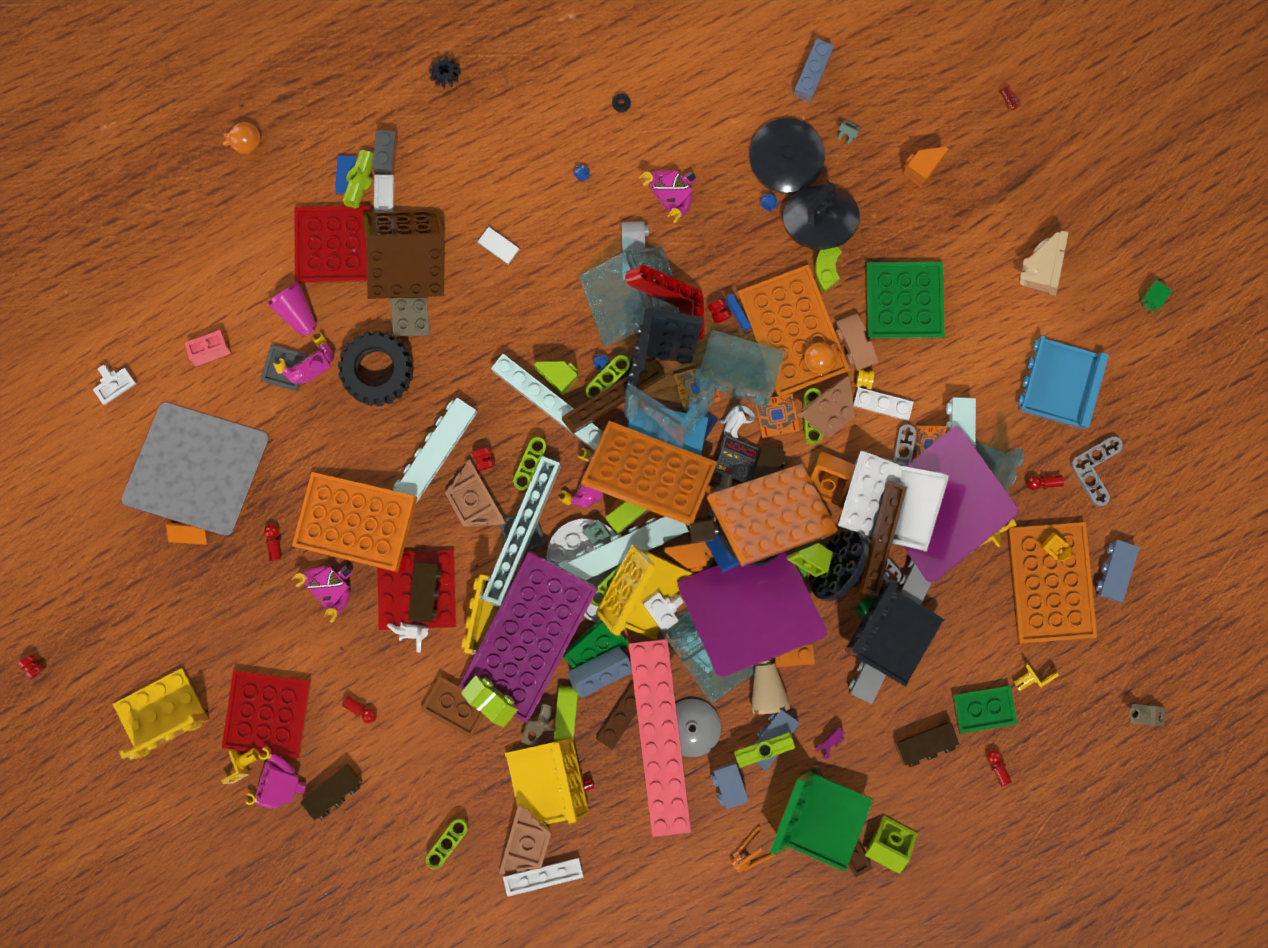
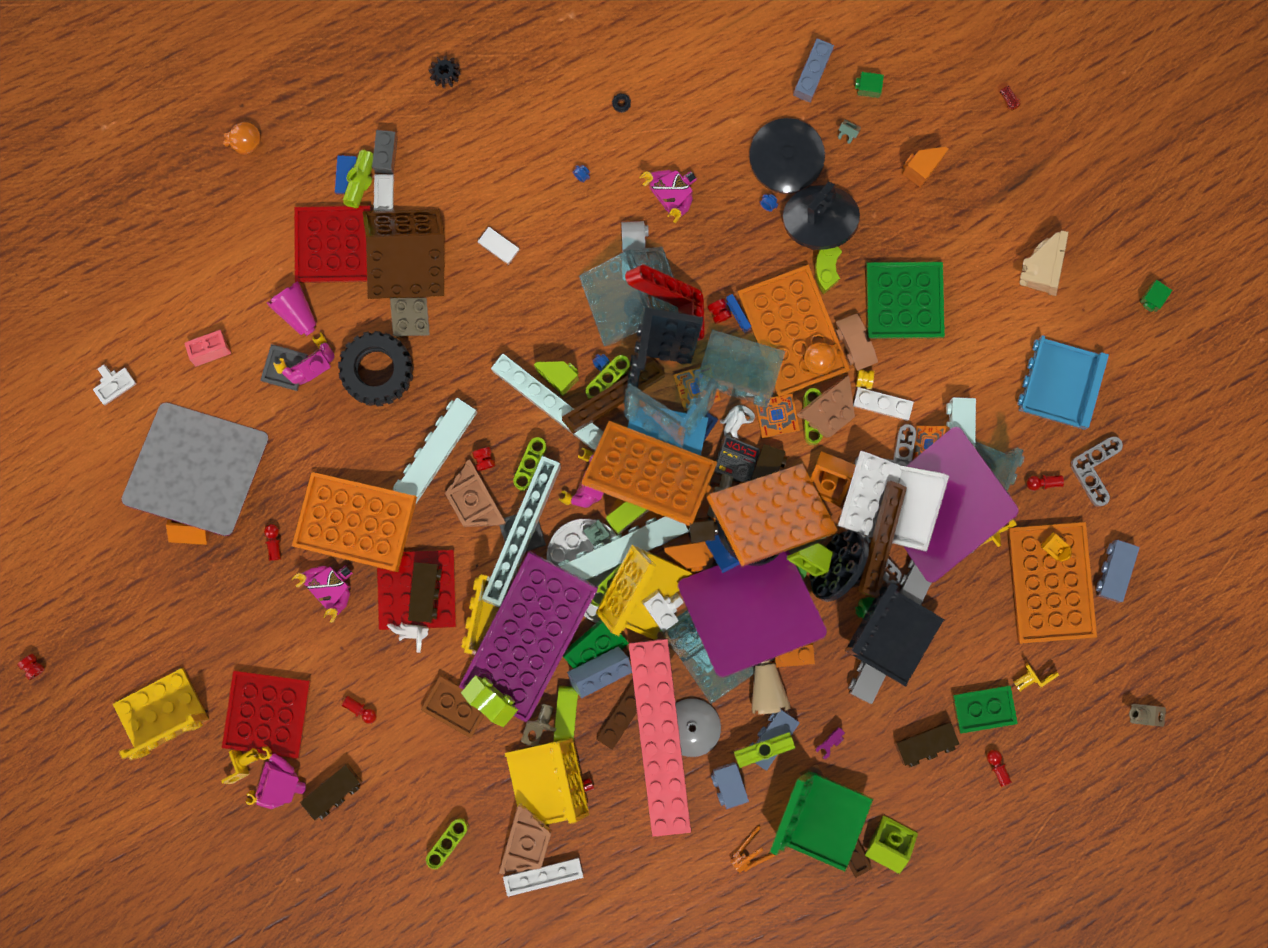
(869, 84): none -> green brick

